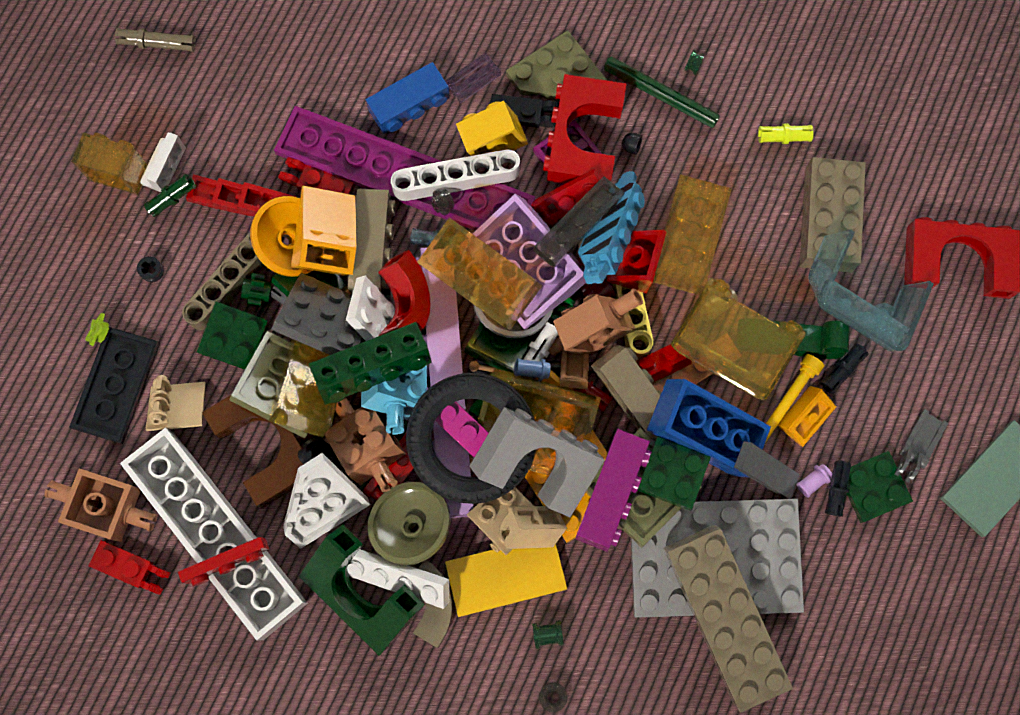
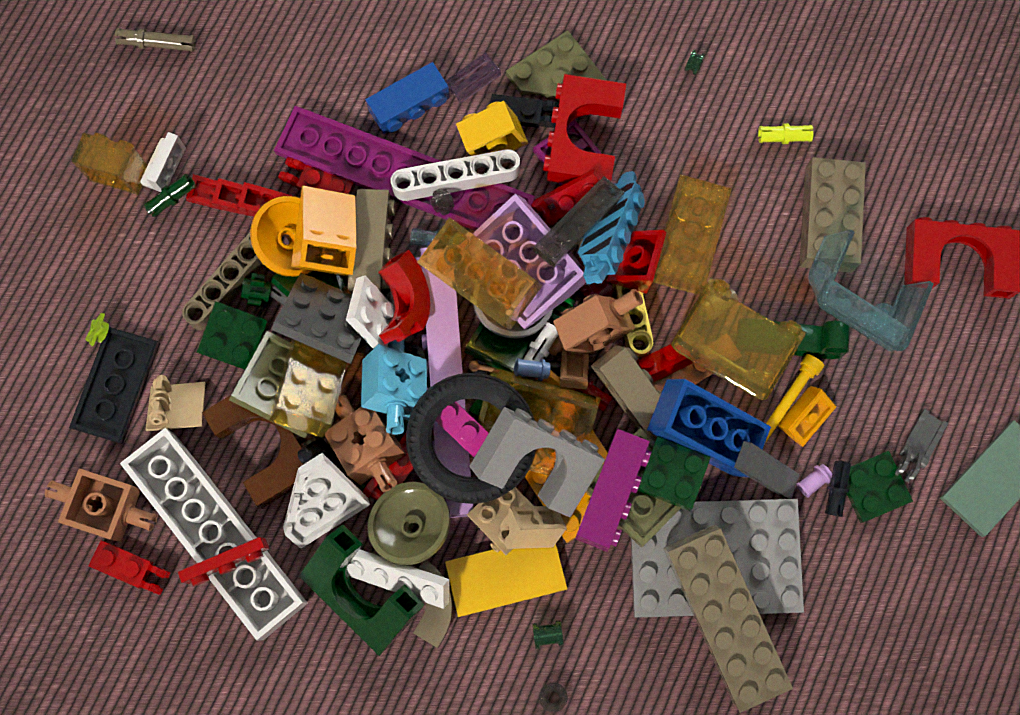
(152, 261): black bush -> none
(370, 363): dark green brick -> none
(632, 142): black hinge -> none
(661, 92): dark green axle -> none
(844, 368): black pin -> none

